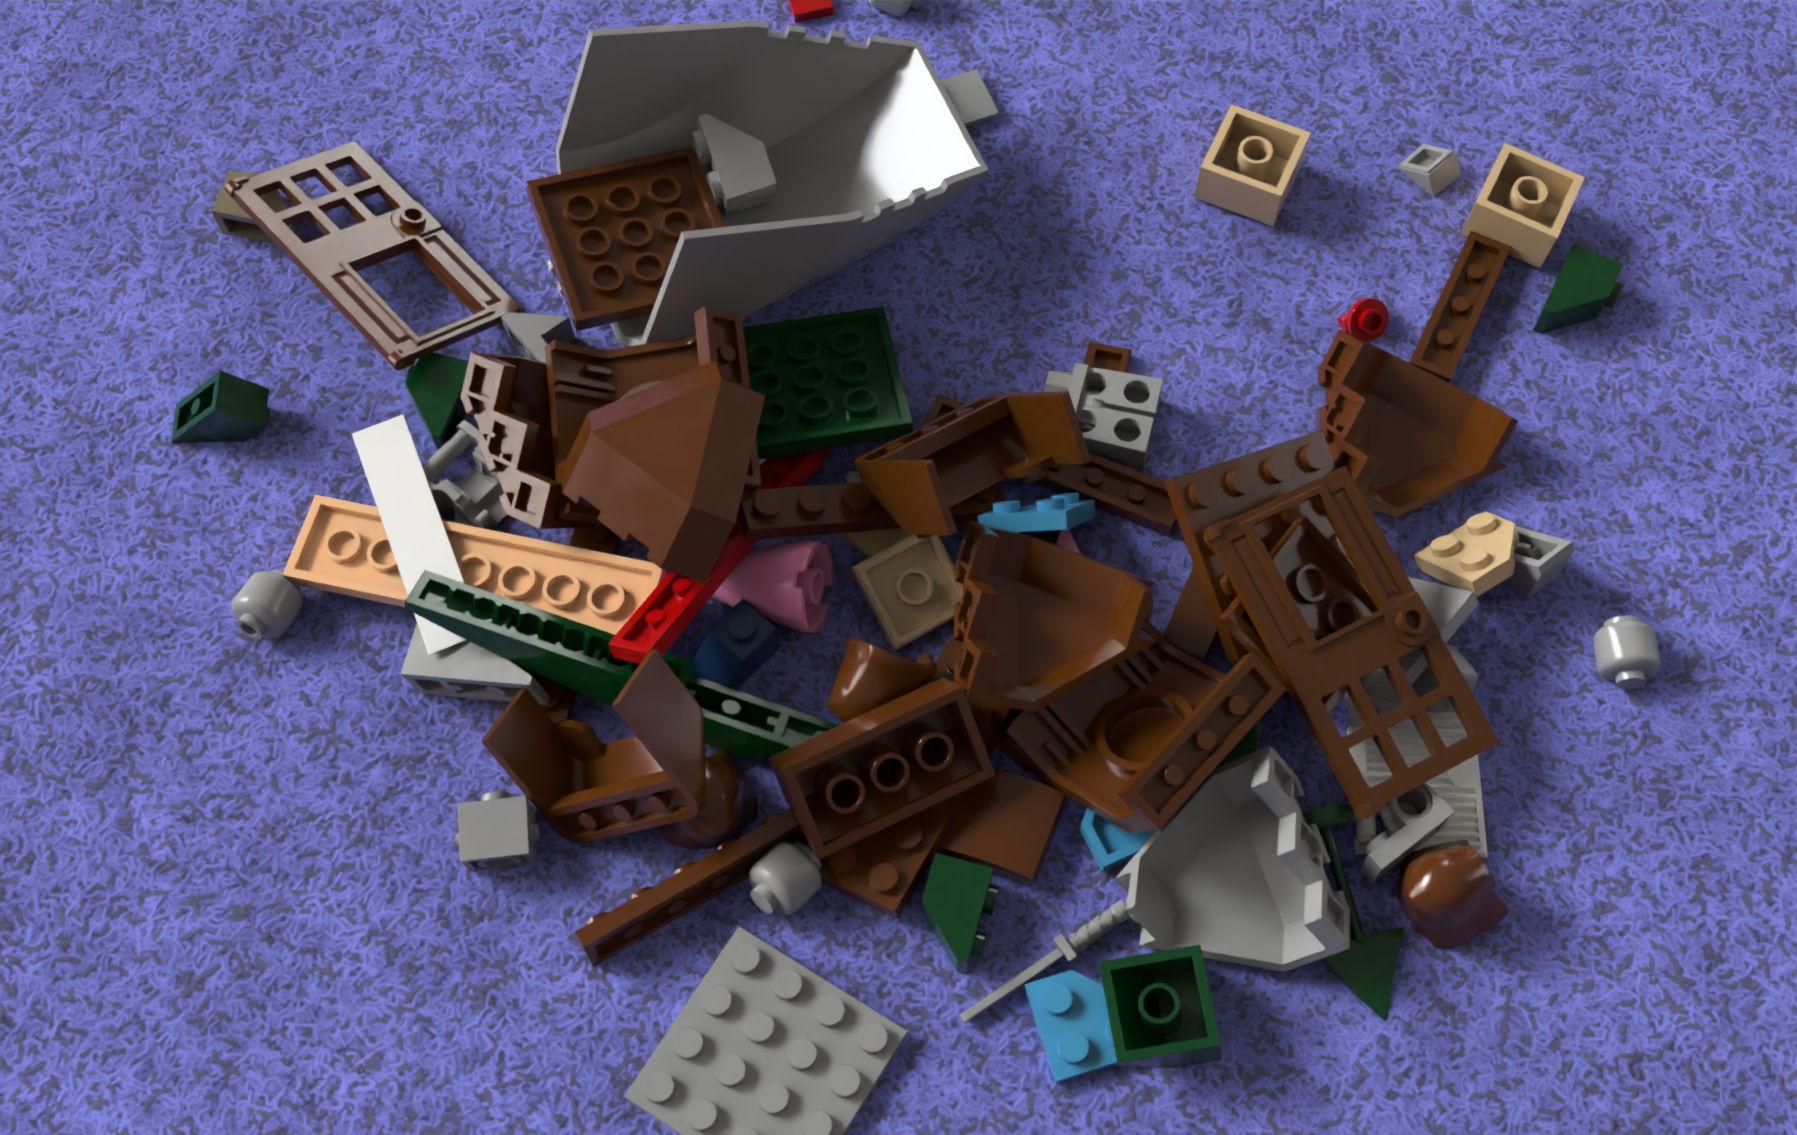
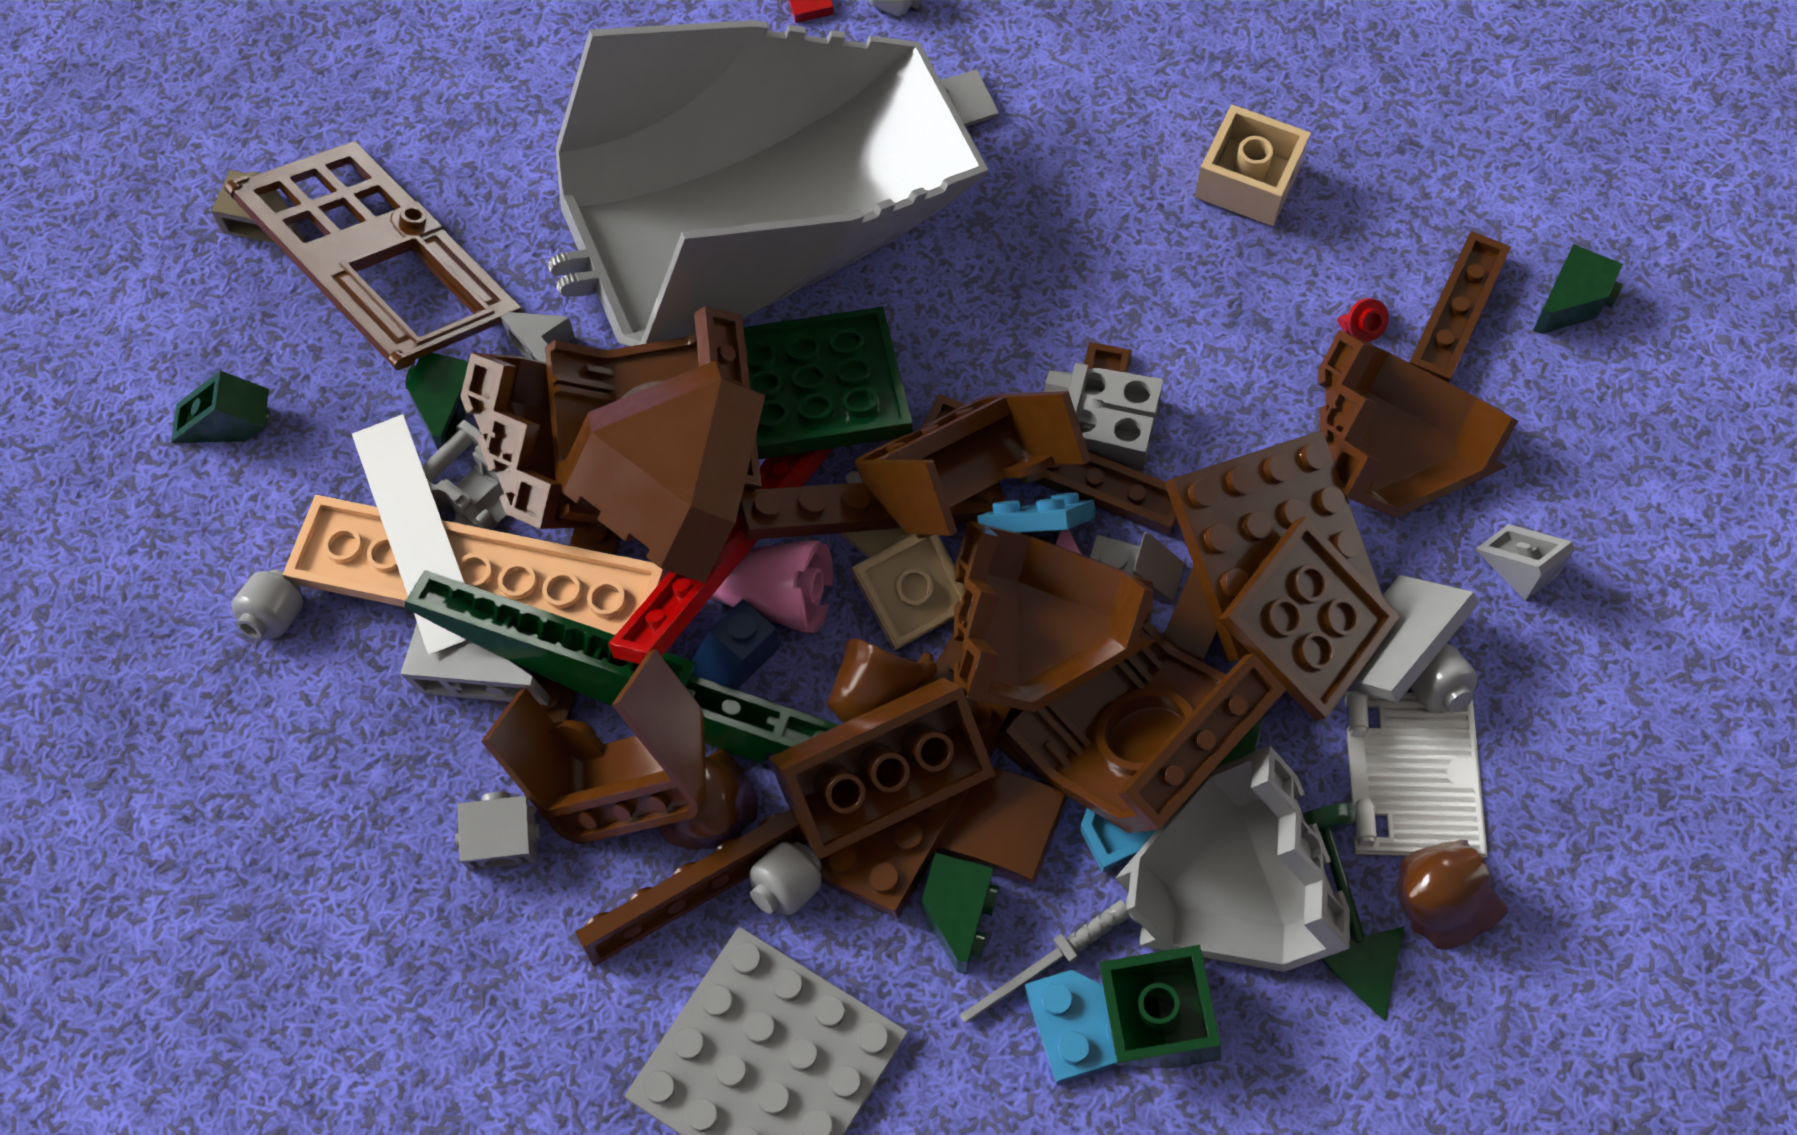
(618, 229): reddish brown plate -> none
(737, 166): light grey slope -> none
(1148, 561): none -> light grey slope
(1345, 656): reddish brown door -> none
(1405, 831): light grey plate -> none
(1431, 168): light grey slope -> none
(1473, 555): tan plate -> none
(1524, 204): tan brick -> none
(1626, 651): light grey head -> none

